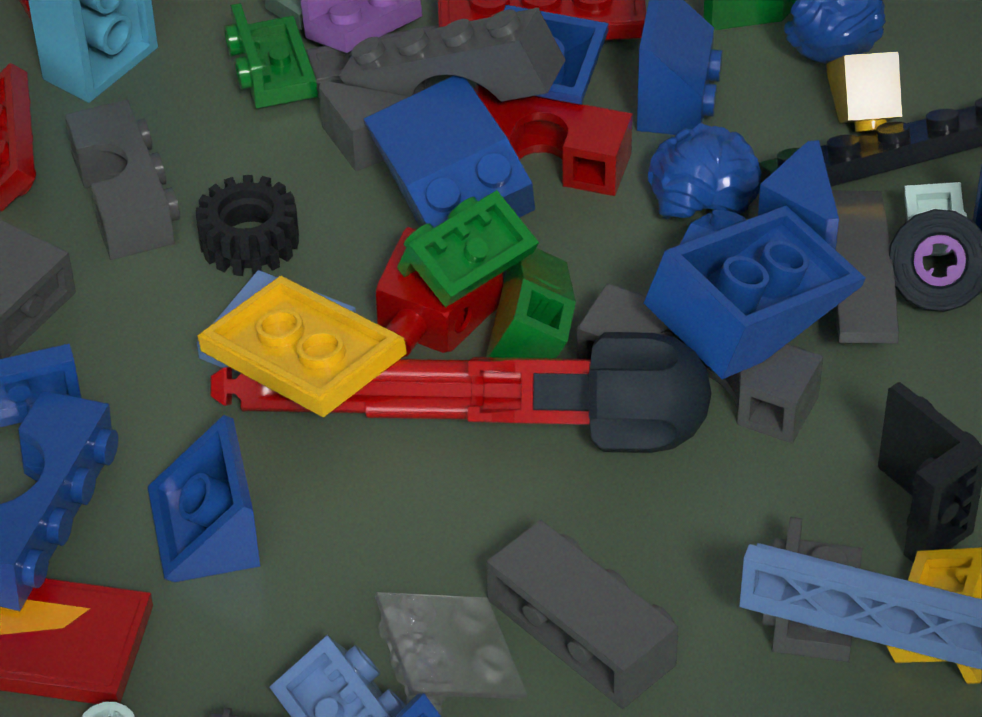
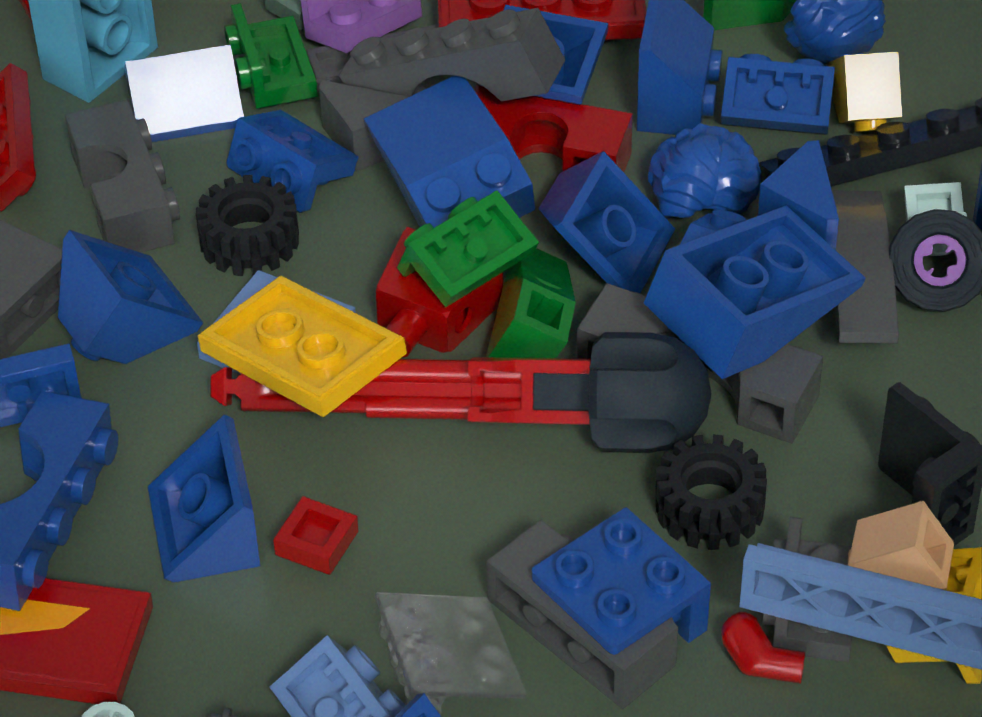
(118, 301): none -> blue slope
(185, 92): none -> slope
(288, 153): none -> blue bracket
(316, 535): none -> red plate
(608, 221): none -> blue slope
(625, 583): none -> blue bracket
(704, 517): none -> black tyre
(754, 652): none -> red arm
(777, 94): none -> blue bracket
(904, 545): none -> light nougat brick

